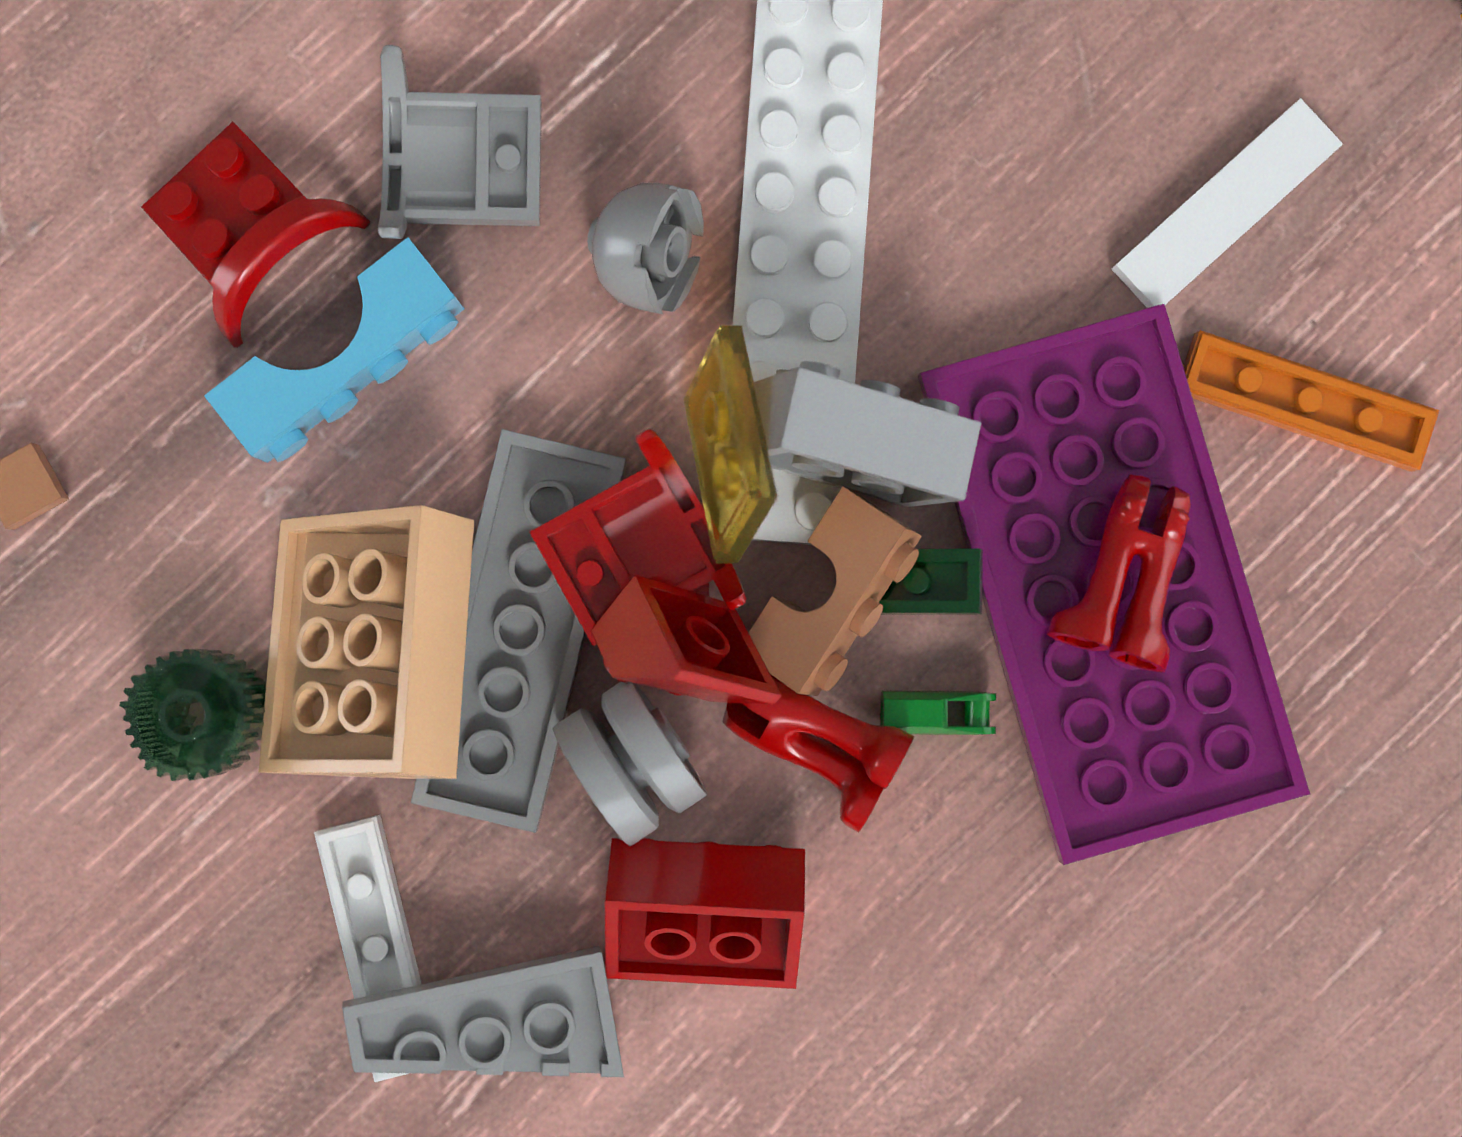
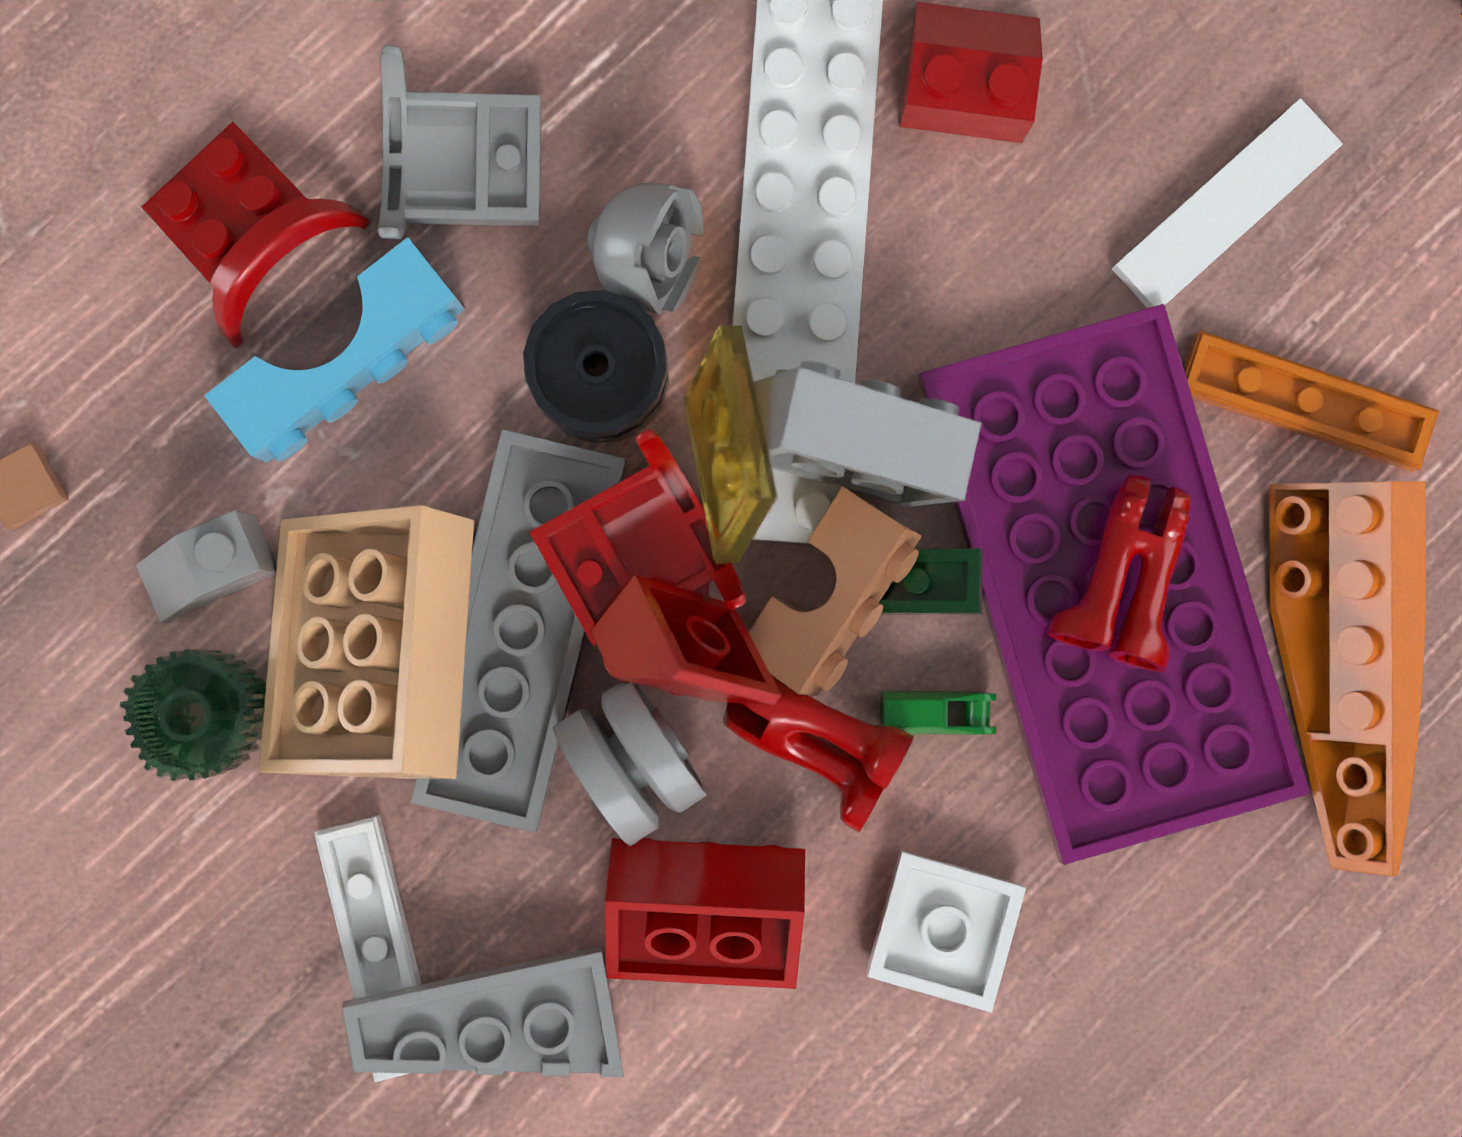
(206, 564): none -> light grey slope
(572, 338): none -> black wheel
(945, 931): none -> white plate
(972, 73): none -> red slope
(1353, 653): none -> orange wedge

